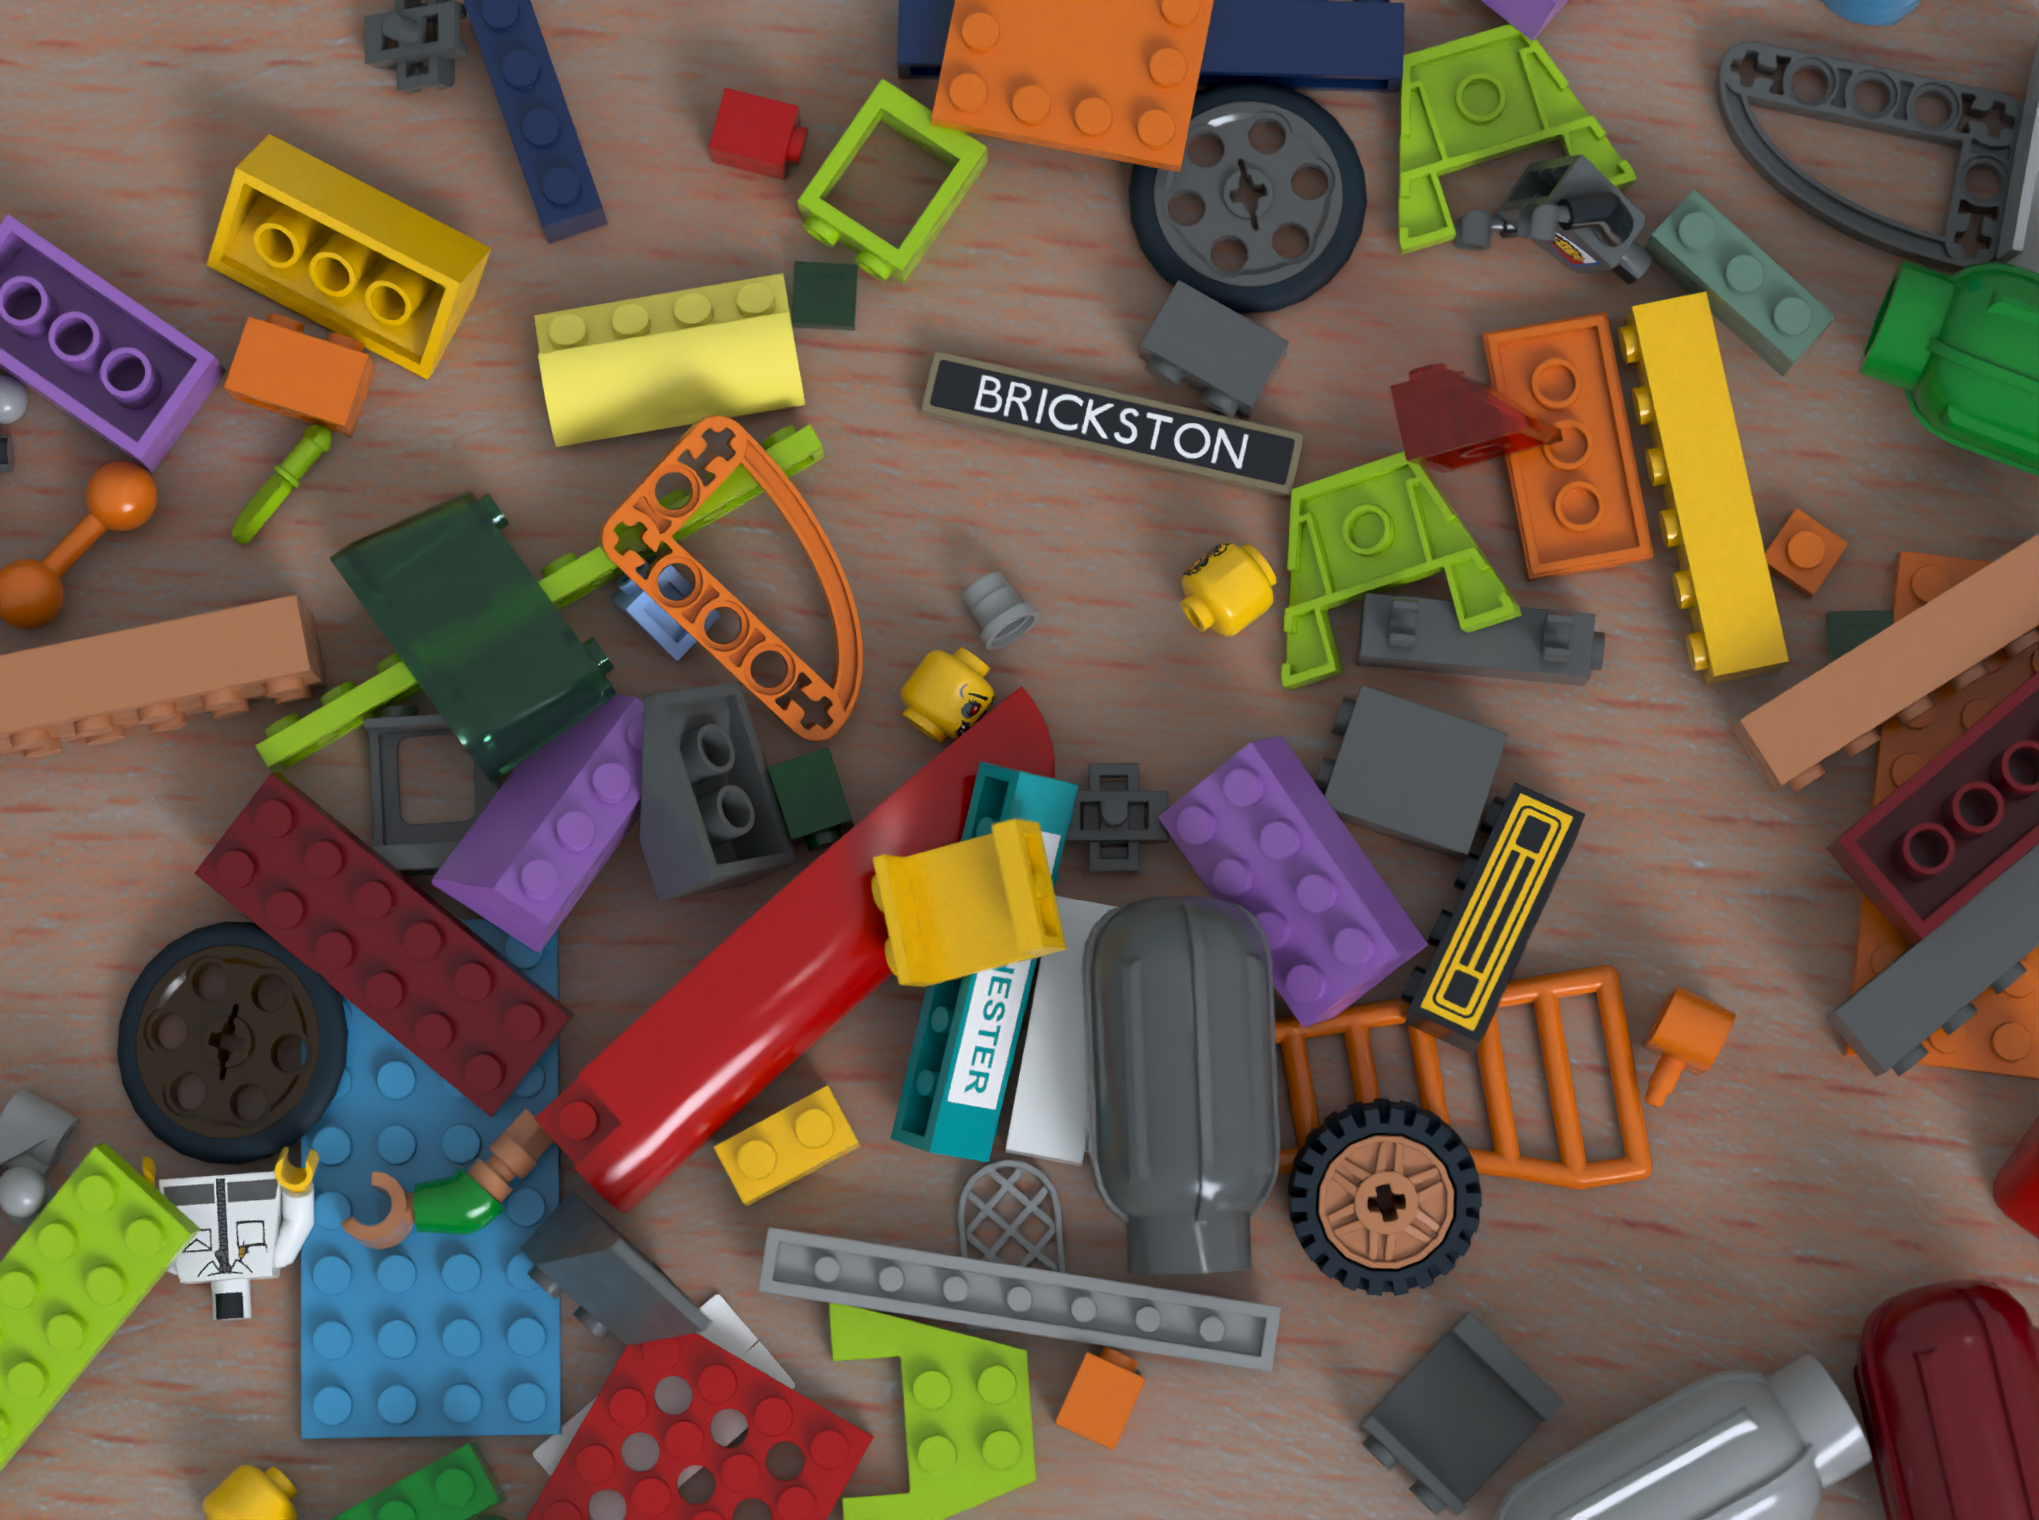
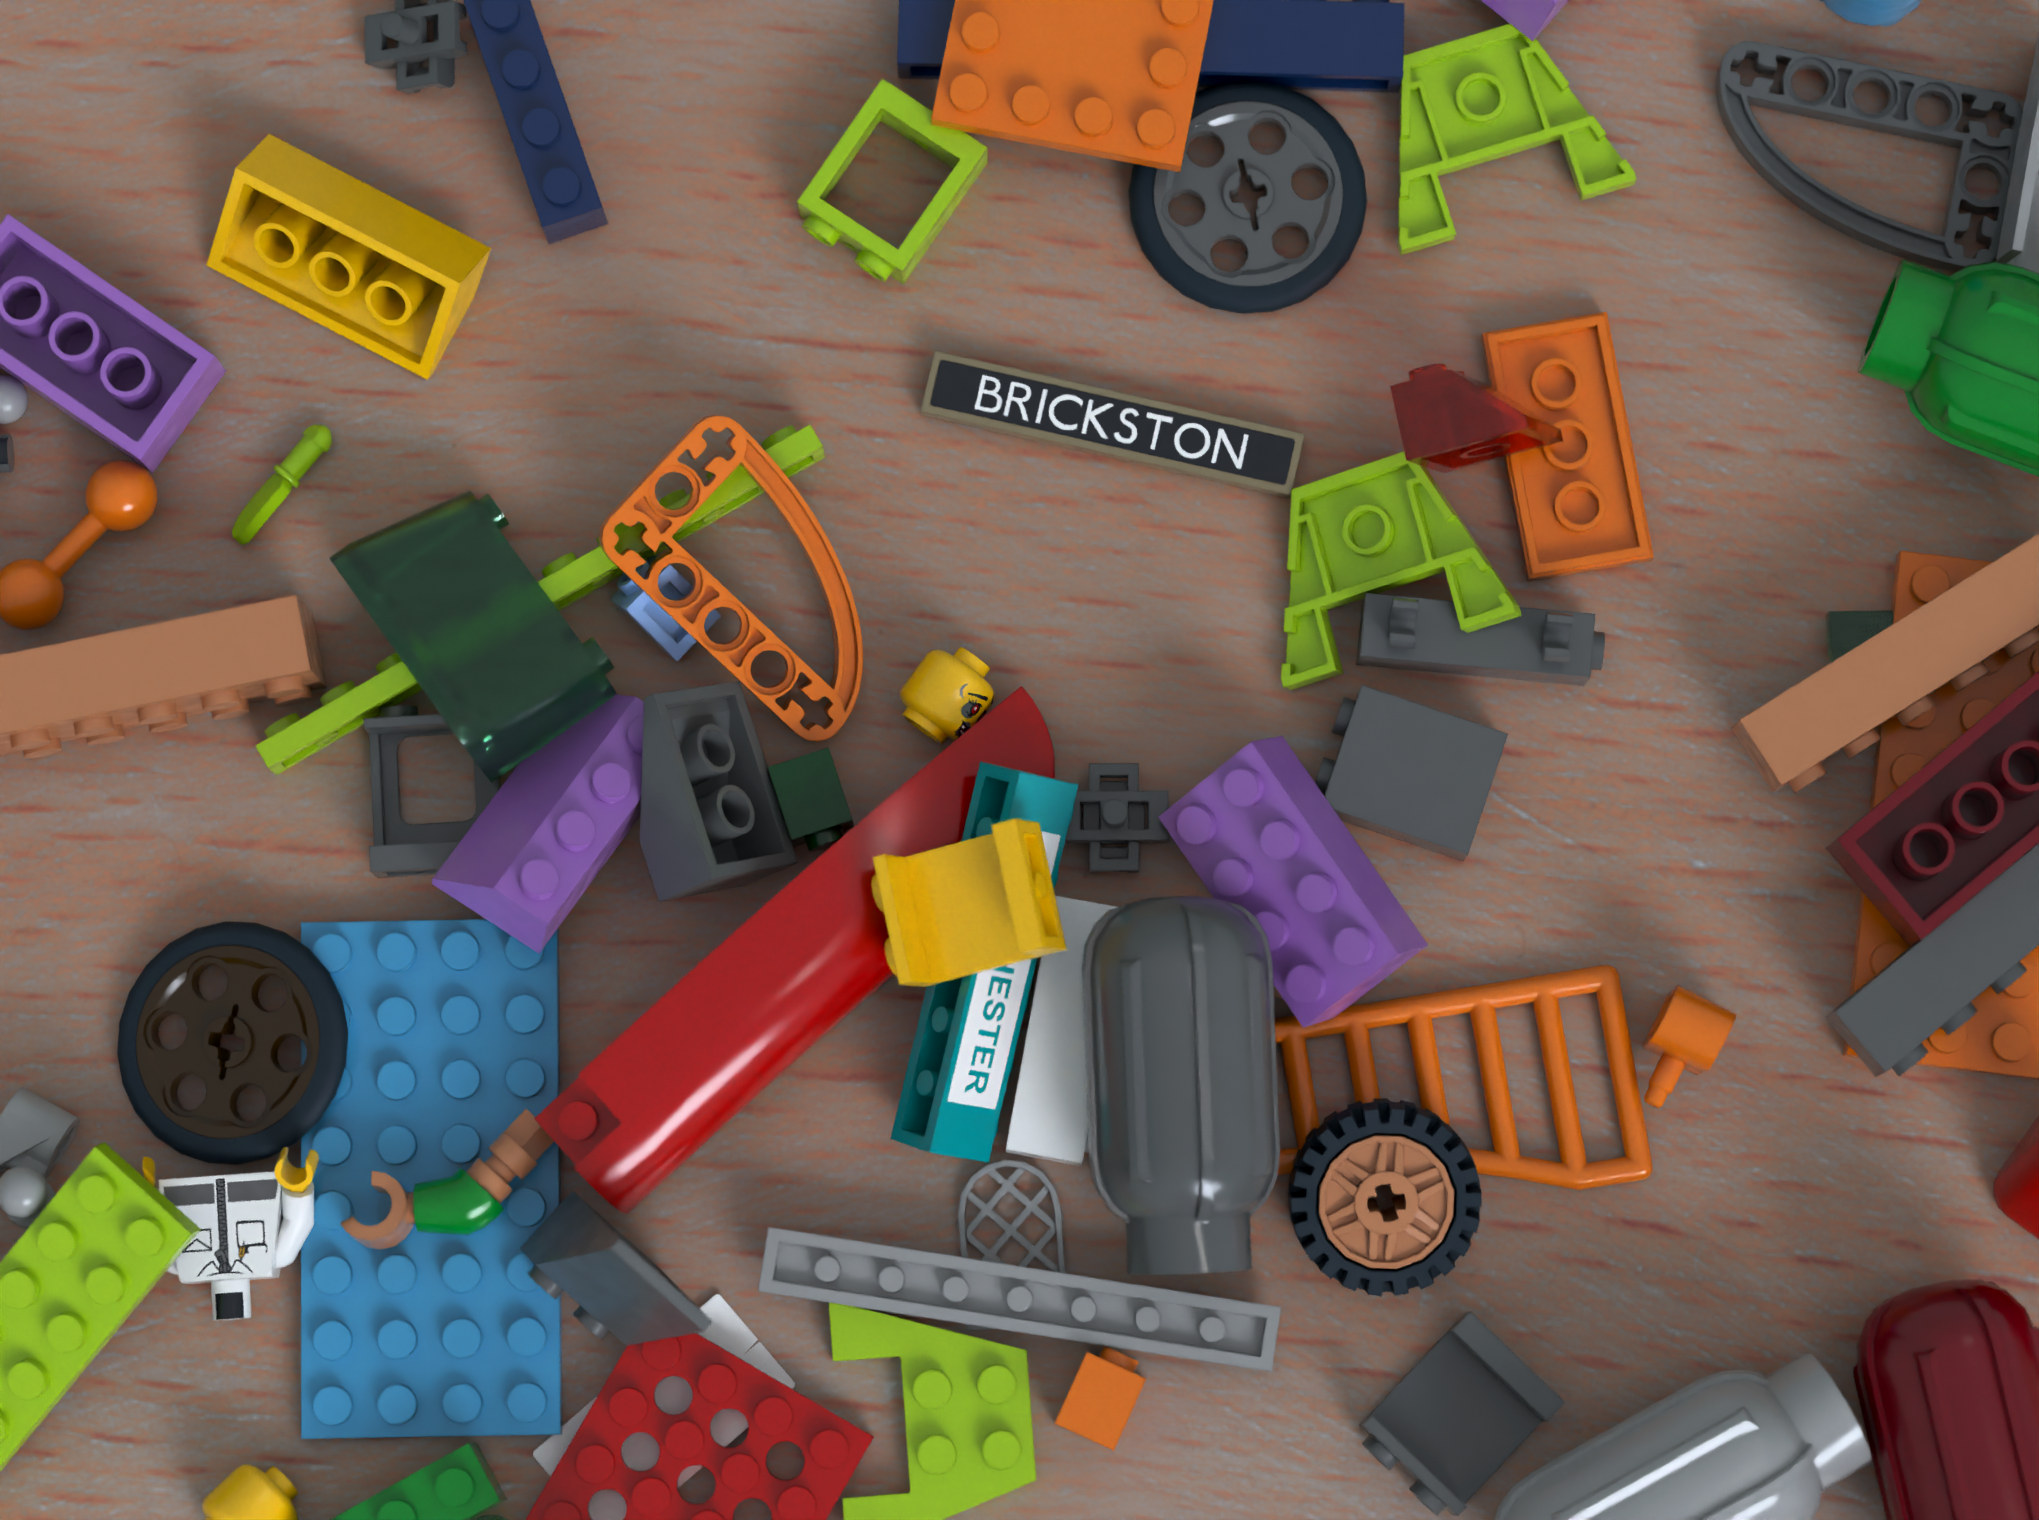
(300, 373): orange brick -> none
(384, 944): dark red plate -> none
(668, 360): light yellow brick -> none
(757, 134): red brick -> none
(787, 1146): yellow brick -> none
(825, 295): clear green tile -> none
(999, 611): light grey piece -> none
(1212, 351): dark grey brick -> none
(1227, 589): yellow head -> none
(1493, 918): brick -> none
(1569, 214): dark grey torso -> none
(1704, 489): yellow brick -> none
(1741, 282): sand green brick -> none
(1804, 553): orange plate -> none

